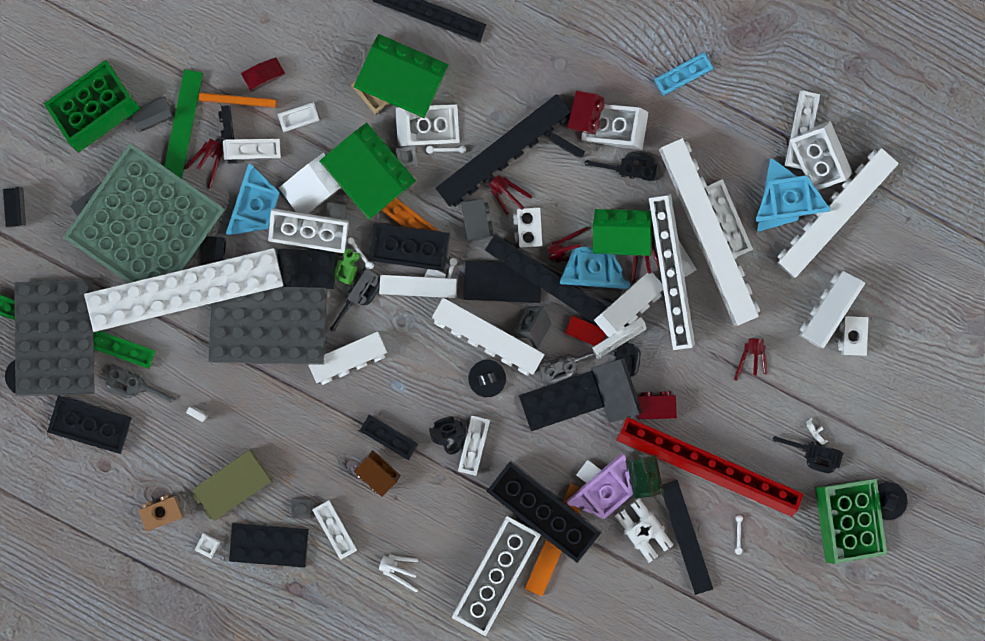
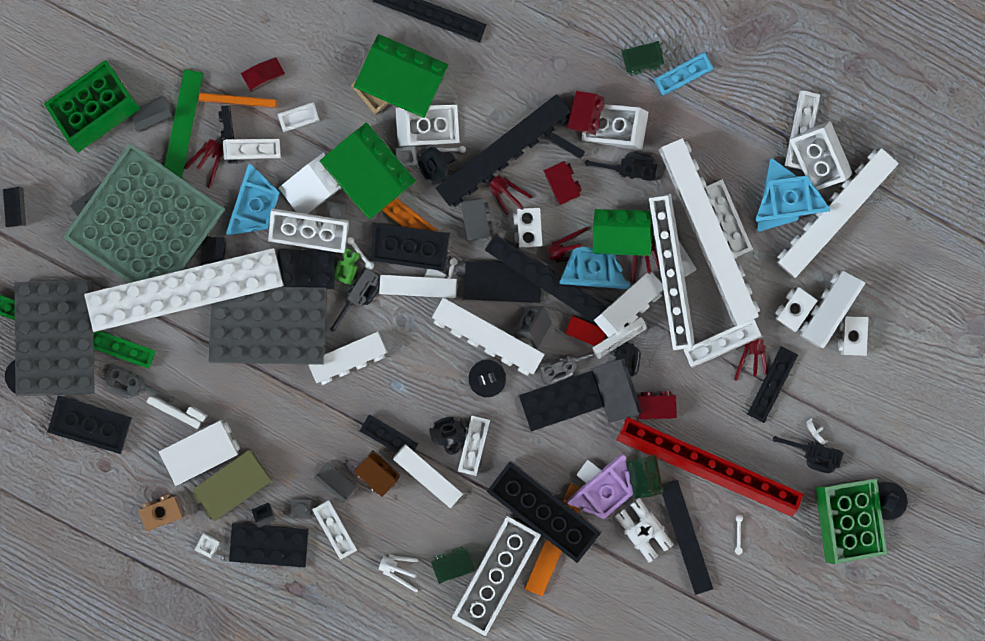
(173, 411): none -> white tile
(199, 452): none -> white panel
(263, 514): none -> black plate
(335, 482): none -> dark grey panel
(427, 476): none -> white tile
(434, 164): none -> black tile
(452, 565): none -> clear green brick
(562, 183): none -> dark red brick
(642, 58): none -> clear green brick
(722, 343): none -> white plate
(772, 384): none -> black tile
(805, 303): none -> white brick

